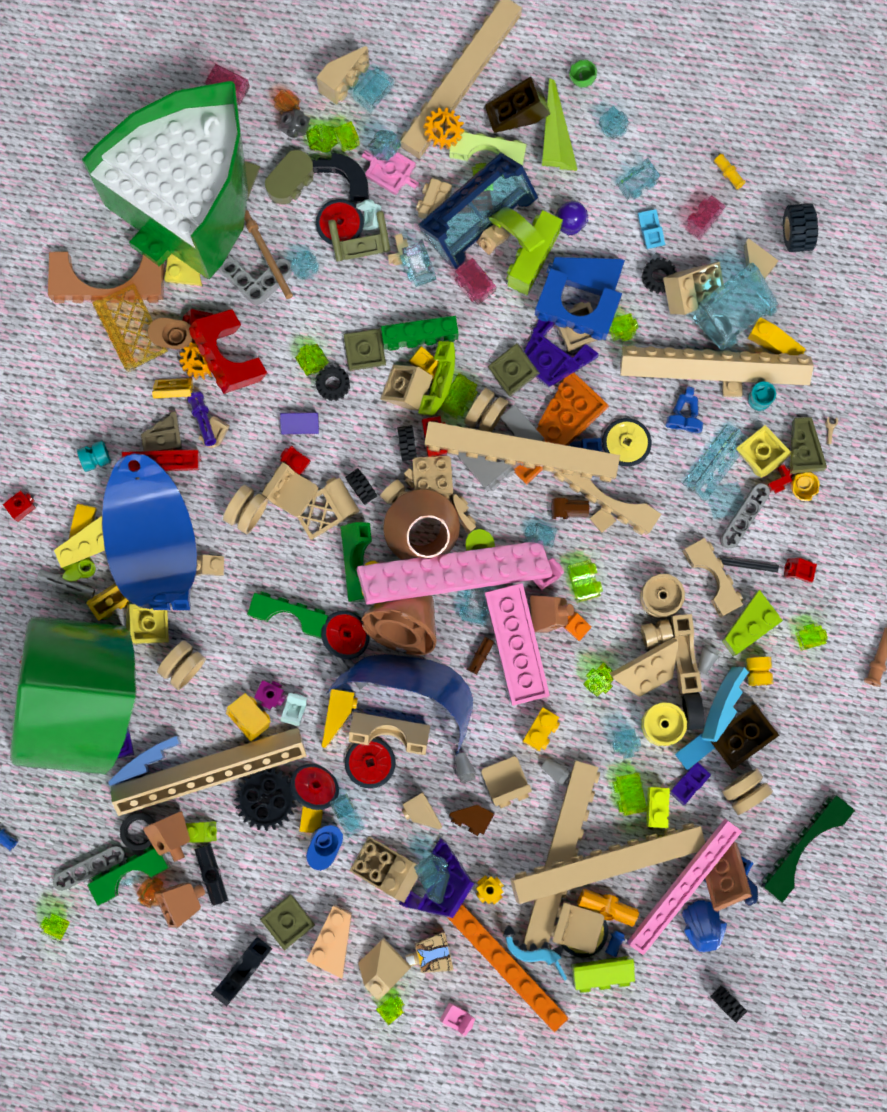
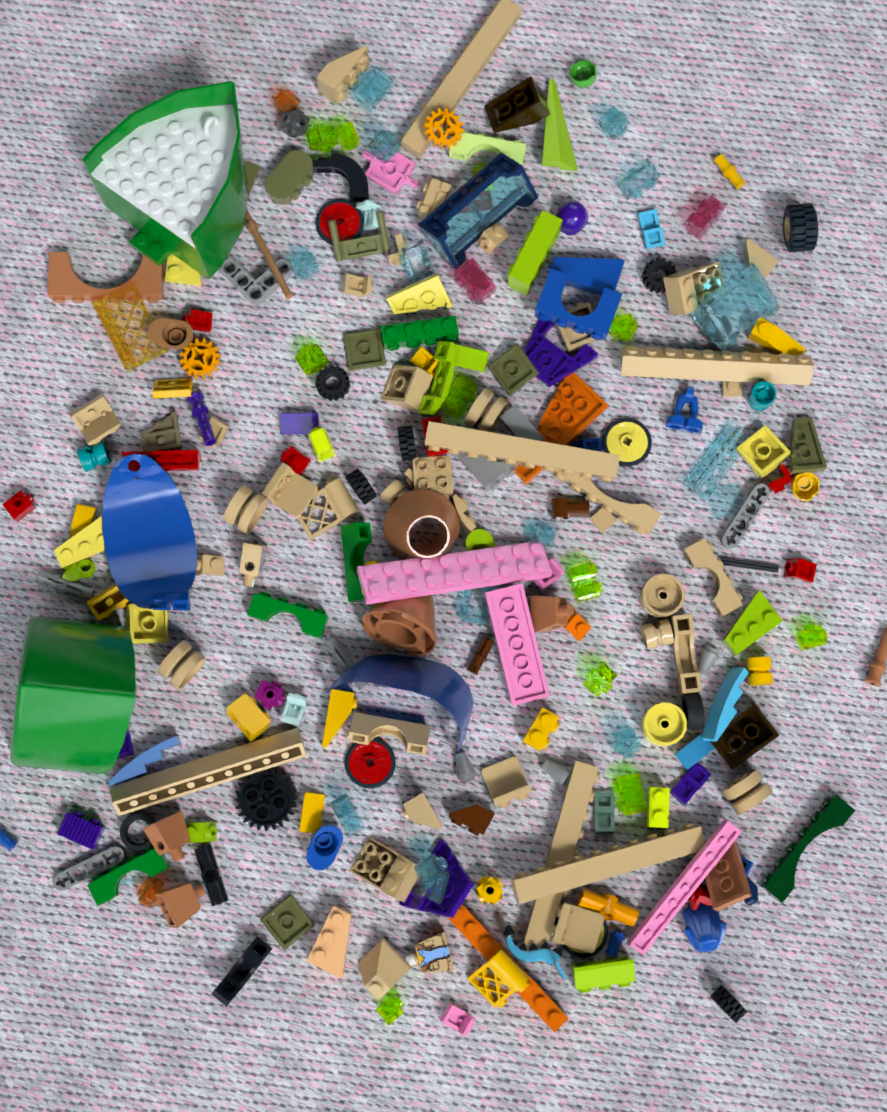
(54, 927): clear neon green brick -> none
(81, 830): none -> dark purple brick
(96, 420): none -> tan bracket
(220, 74): clear pink brick -> none
(228, 374): red arch -> none
(252, 553): none -> tan torso
(304, 791): red wheel -> none
(321, 443): none -> neon yellow brick
(341, 646): red wheel -> none
(357, 285): none -> tan bracket
(424, 294): none -> light yellow wing
(470, 358): none -> lime hinge
(504, 972): none -> yellow piece
(519, 227): lime slope -> none
(604, 812): none -> sand green slope
(648, 669): tan wing -> none
(701, 895): none -> red bracket
(830, 429): tan hand -> none

